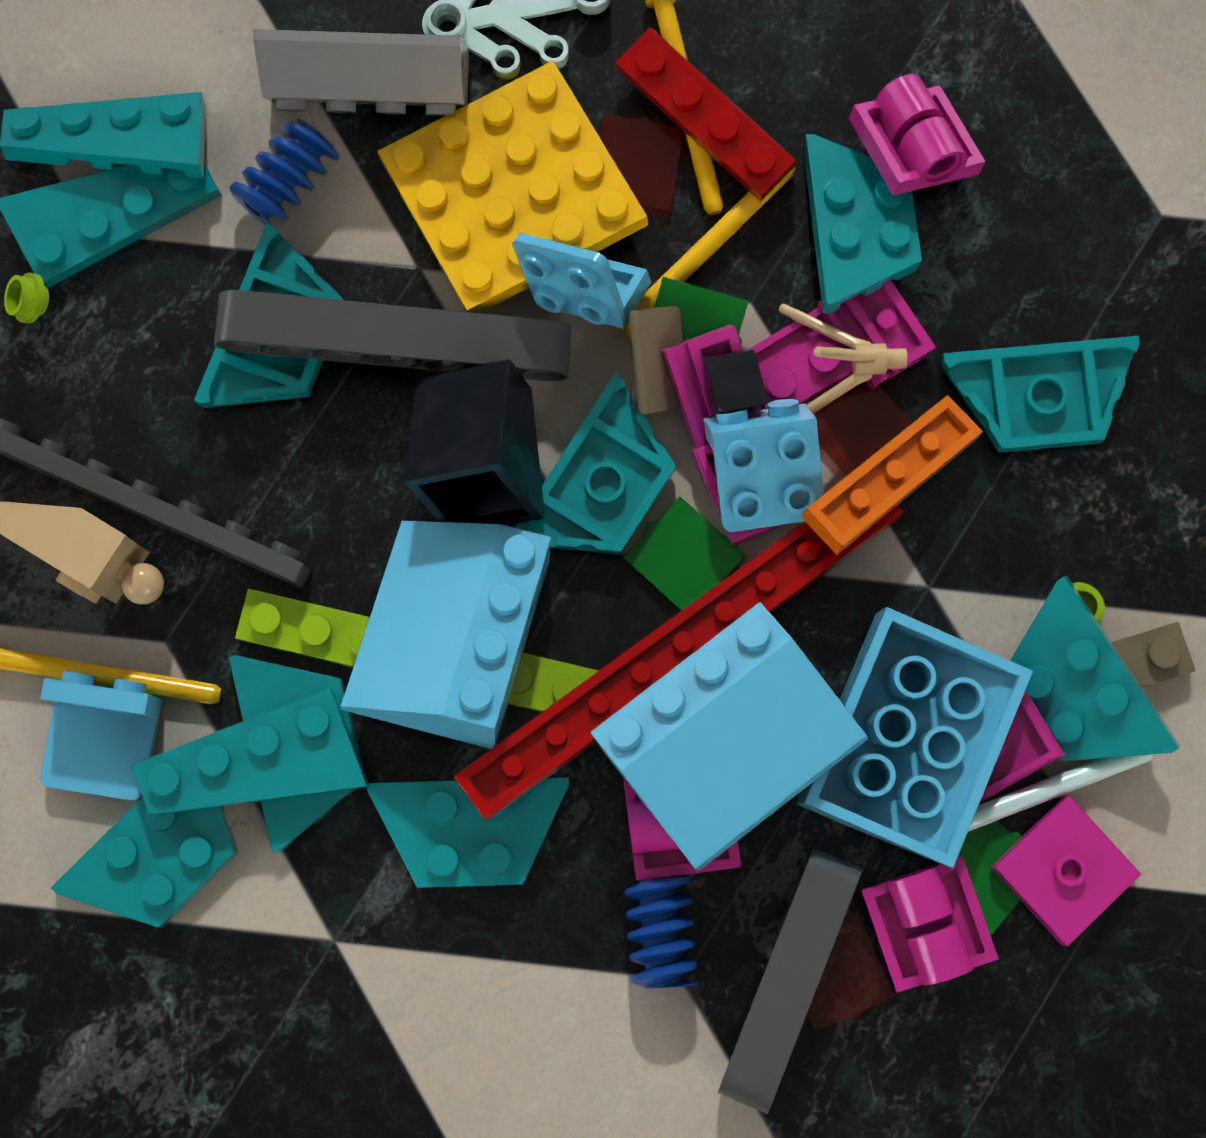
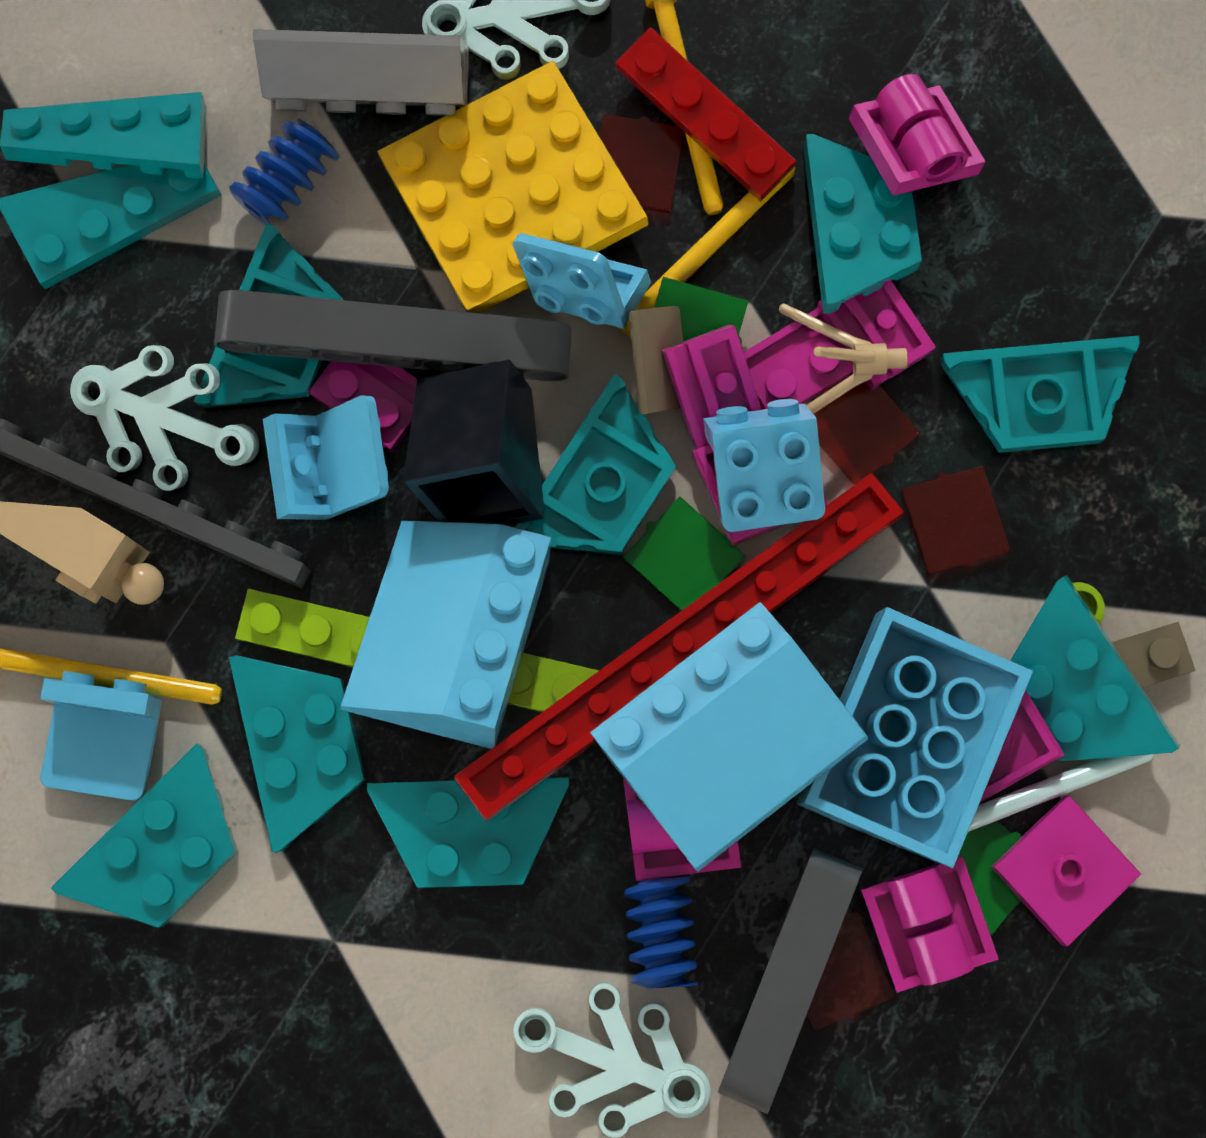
(26, 297): lime plate -> none
(154, 415): none -> light aqua plant
(268, 757): teal wing -> none
(326, 460): none -> medium azure bracket
(389, 386): none -> dark pink plate
(621, 1065): none -> light aqua plant
(734, 381): black slope -> none
(891, 474): orange plate -> none
(955, 520): none -> clear red piece

